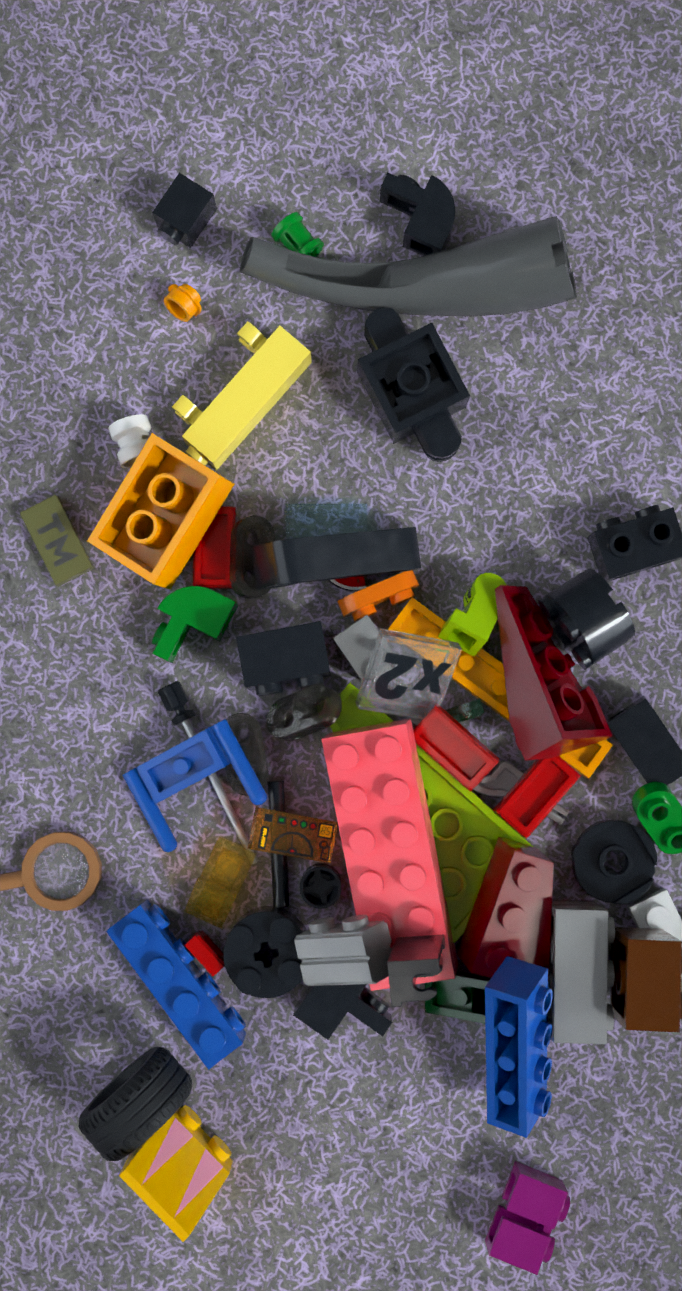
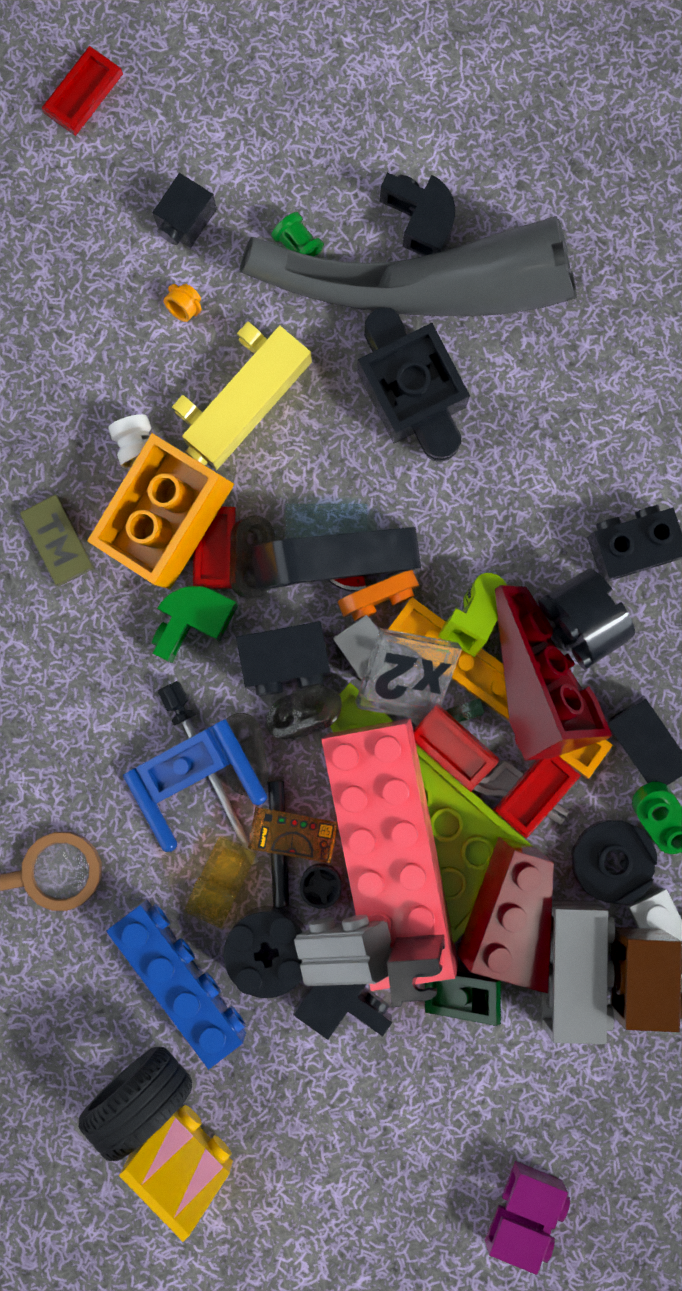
(82, 90): none -> red tile
(206, 952): red tile -> none
(517, 1045): blue brick -> none

